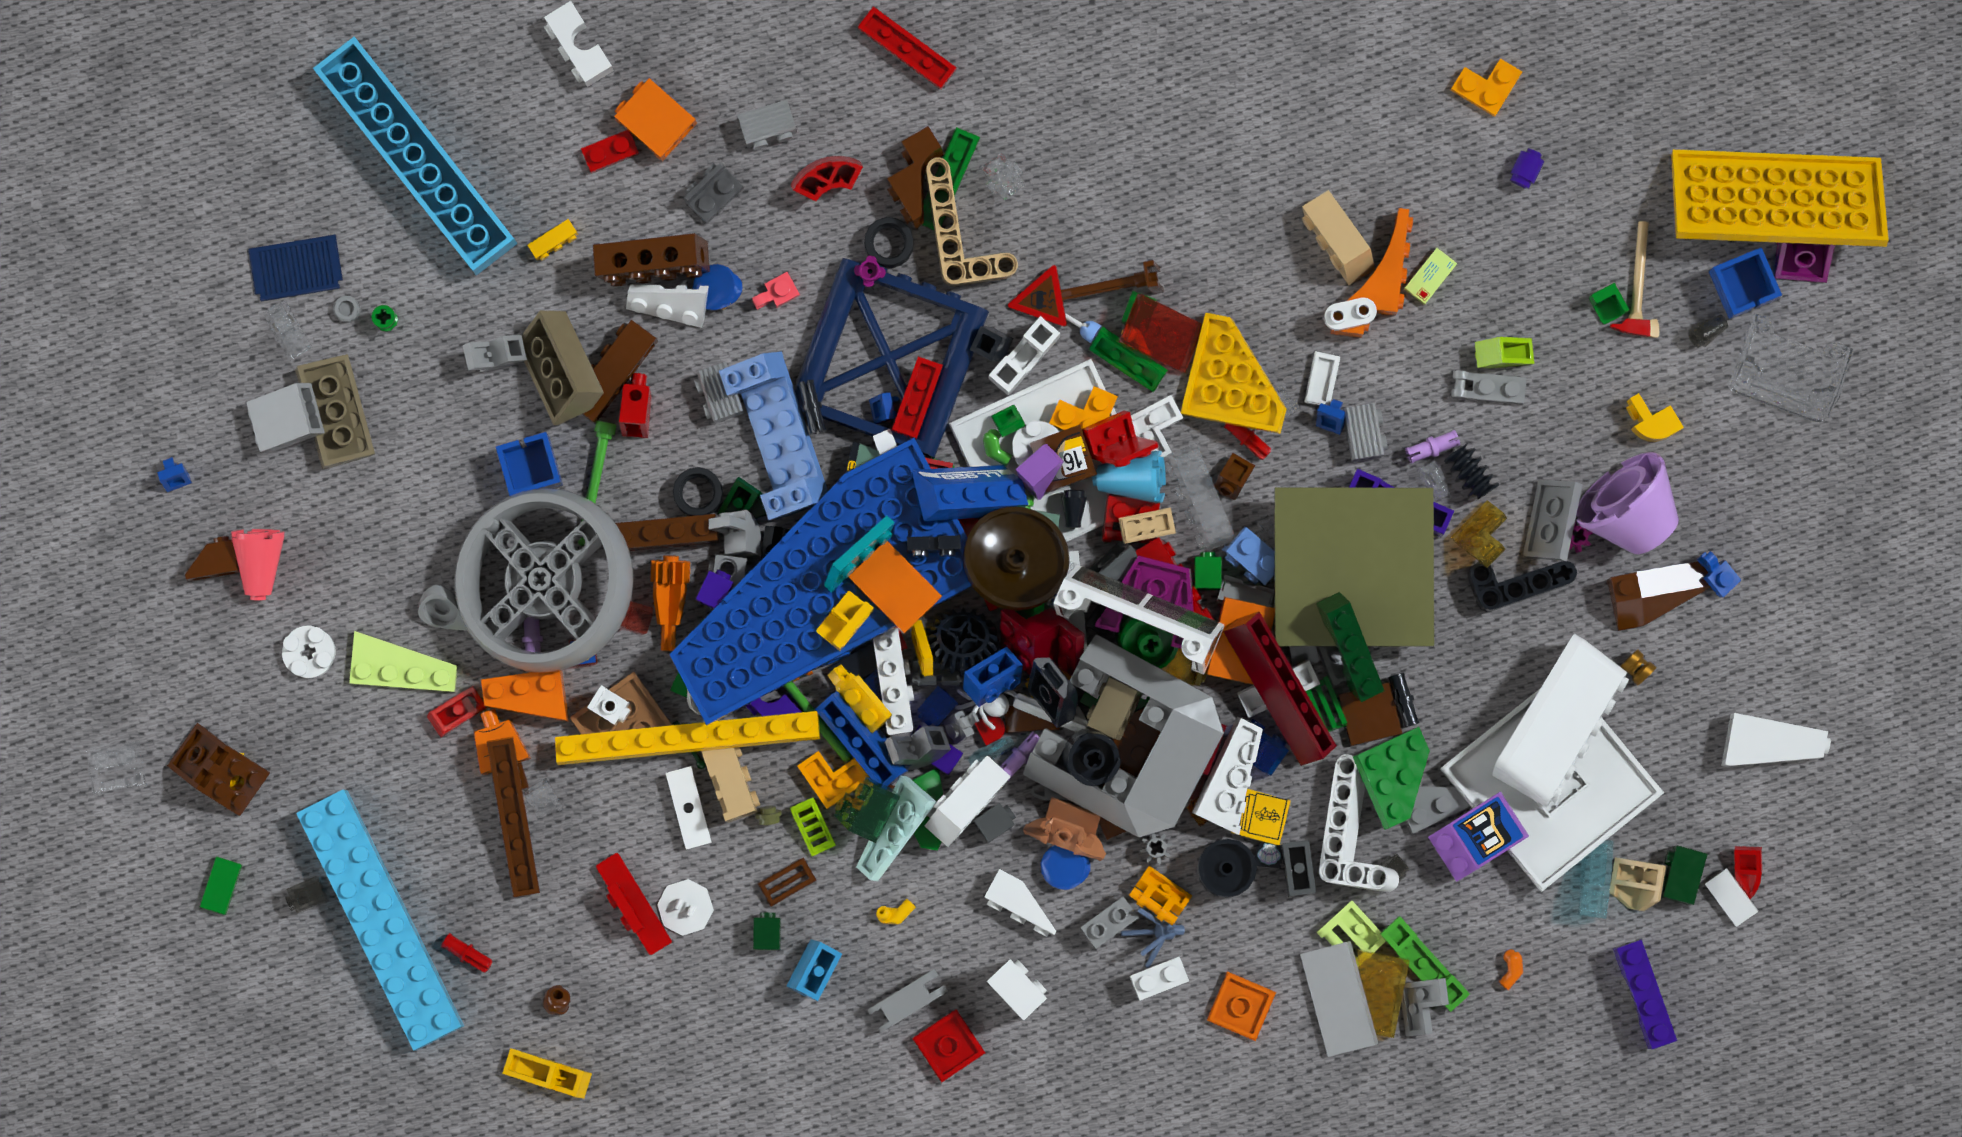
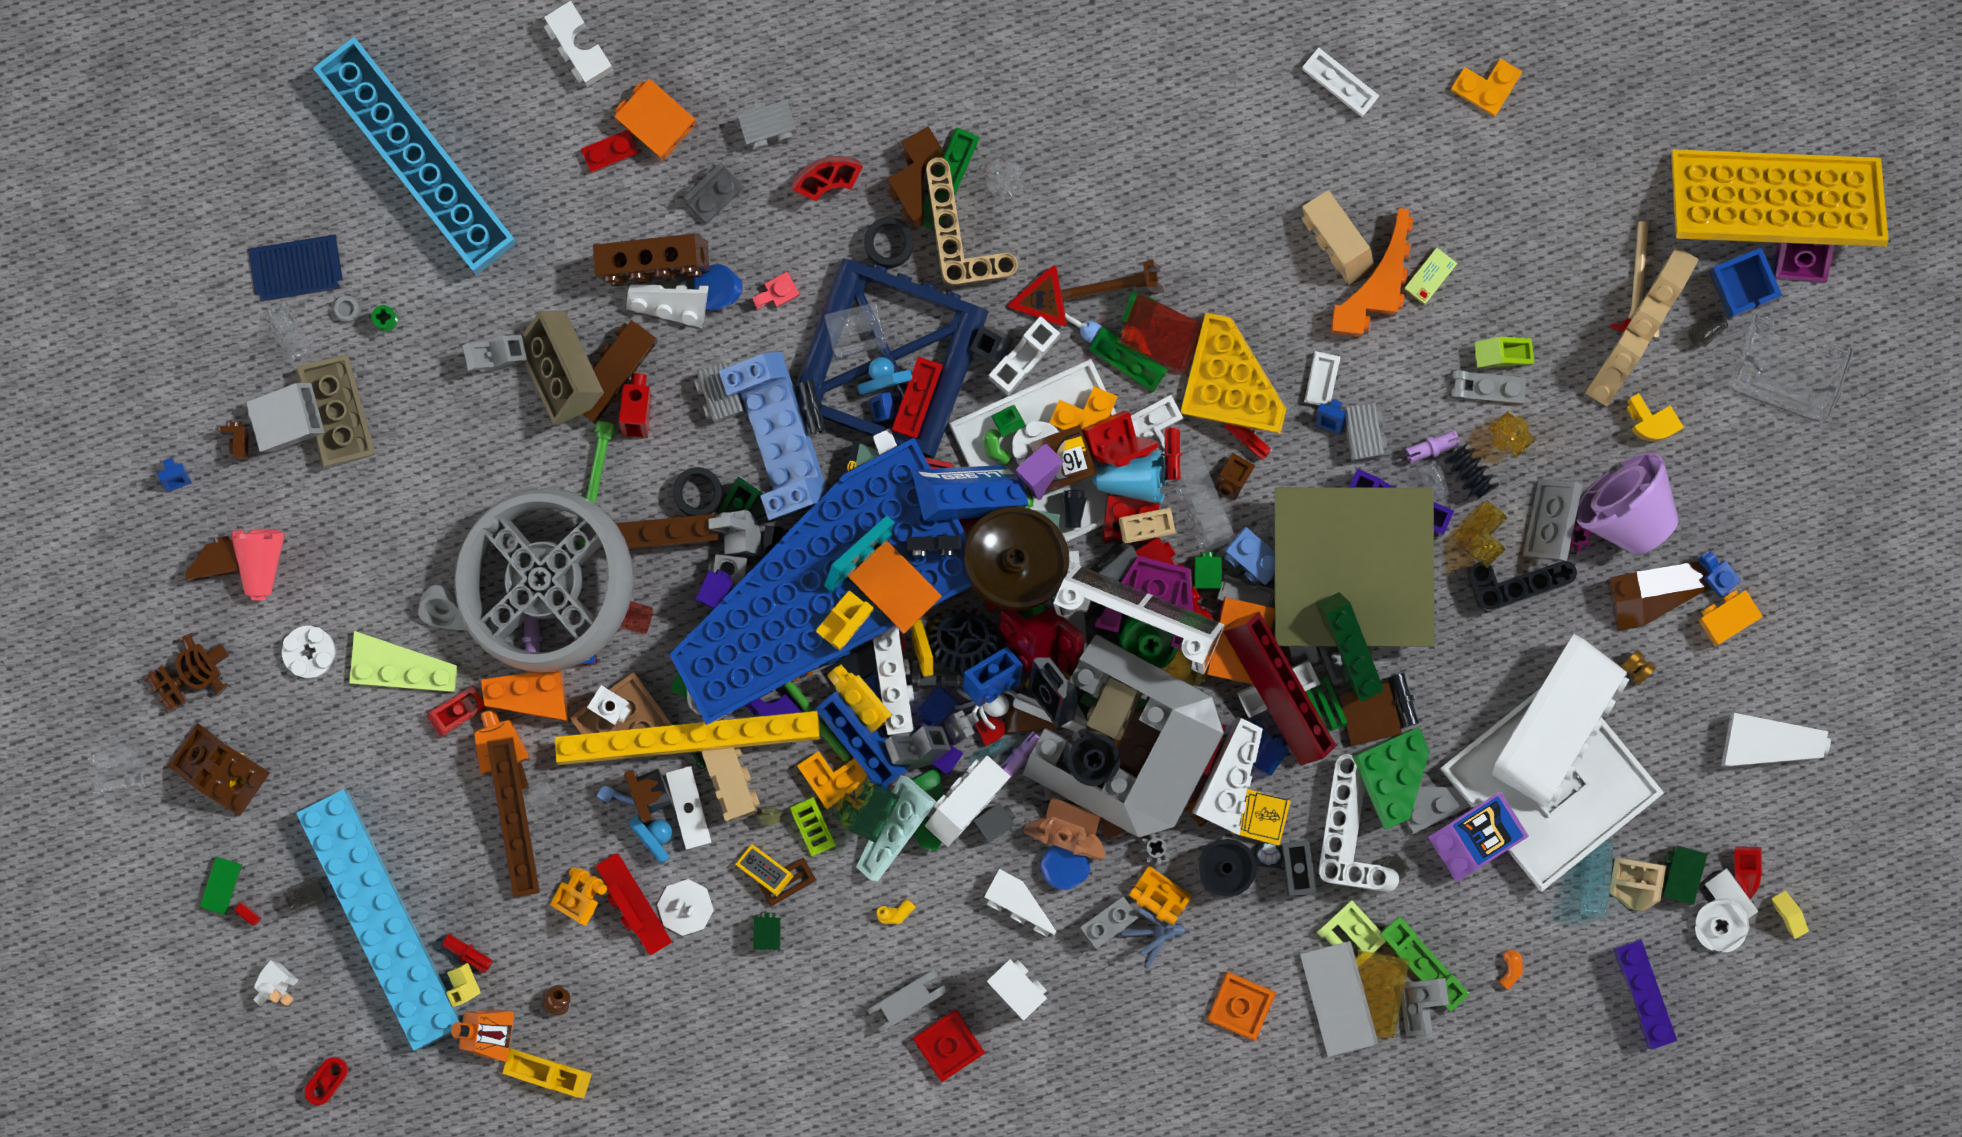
(210, 659): none -> reddish brown piece
(239, 443): none -> reddish brown bracket
(247, 913): none -> red tile
(273, 984): none -> white piece
(326, 1080): none -> red plate
(464, 985): none -> light yellow piece
(485, 1033): none -> orange torso
(529, 466): blue piece -> none
(553, 240): yellow piece -> none
(576, 903): none -> light orange plate
(607, 793): none -> light blue hand
(648, 793): none -> reddish brown piece
(653, 836): none -> dark azure tile
(669, 595): orange piece -> none
(764, 870): none -> tile
(814, 970): dark azure brick -> none
(854, 322): none -> clear plate
(870, 263): magenta plate -> none
(883, 376): none -> dark azure tile
(907, 48): red plate -> none
(1159, 978): white brick -> none
(1172, 453): none -> red axle
(1340, 82): none -> white plate
(1350, 313): white plate -> none
(1511, 434): none -> clear yellow brick
(1526, 168): dark purple brick -> none
(1608, 304): green panel -> none
(1642, 326): none -> tan arch
(1719, 940): none -> white plate
(1730, 617): none -> light orange brick
(1791, 914): none -> light yellow piece

